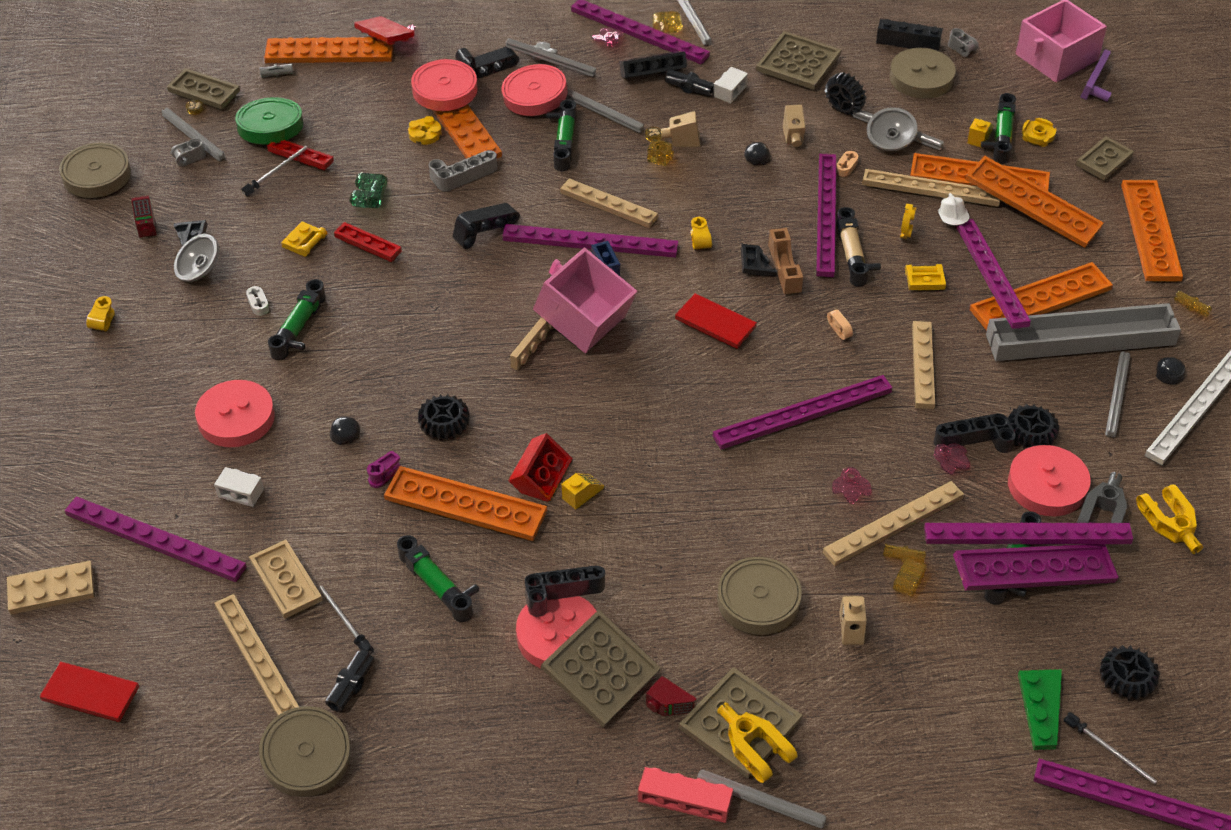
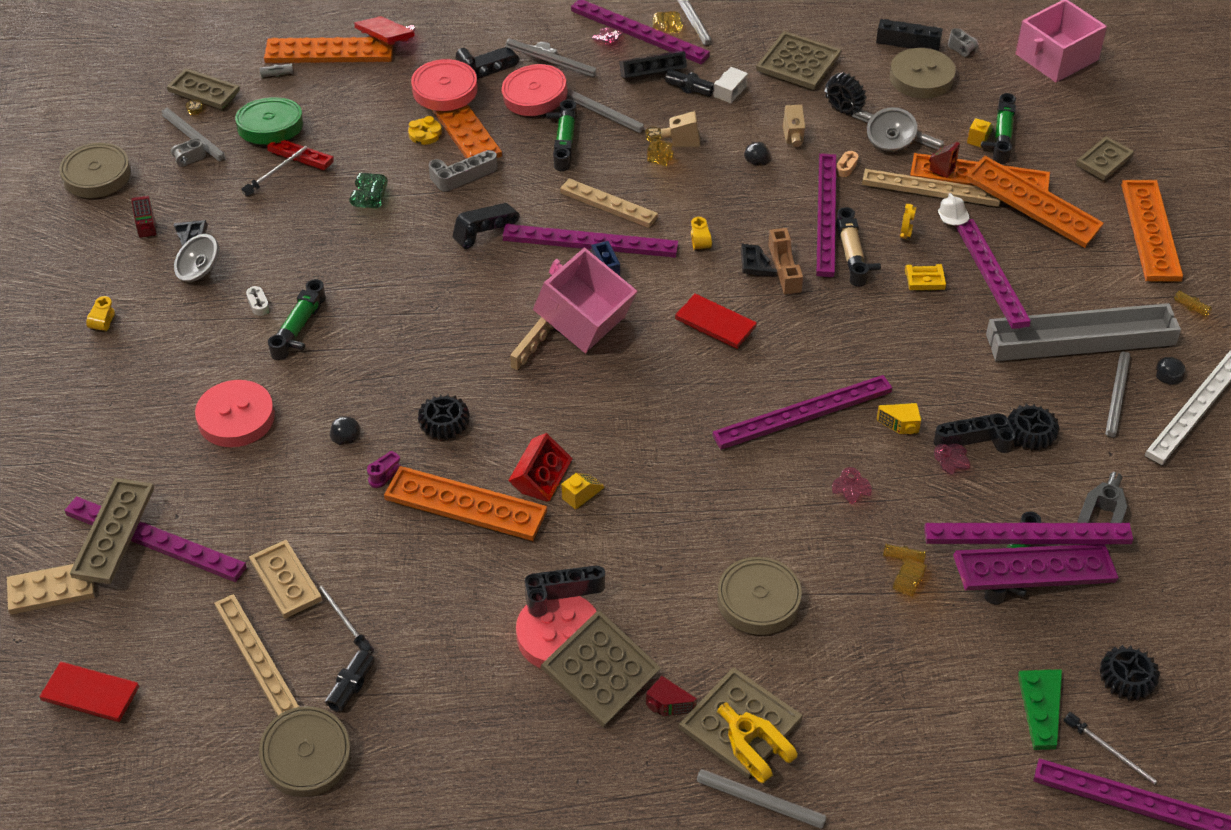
(112, 531): none -> dark tan plate
(239, 486): white brick -> none
(300, 236): yellow plate -> none
(367, 242): red plate -> none
(420, 564): black piece -> none
(685, 794): coral brick -> none
(840, 324): light nougat beam -> none
(852, 612): tan torso -> none
(892, 523): tan plate -> none
(900, 417): none -> yellow slope
(923, 365): tan plate -> none
(945, 160): none -> dark red slope
(1031, 134): yellow plate -> none
(1049, 293): orange plate -> none
(1049, 480): coral brick -> none
(1090, 88): medium lavender piece -> none
(1178, 528): yellow piece -> none

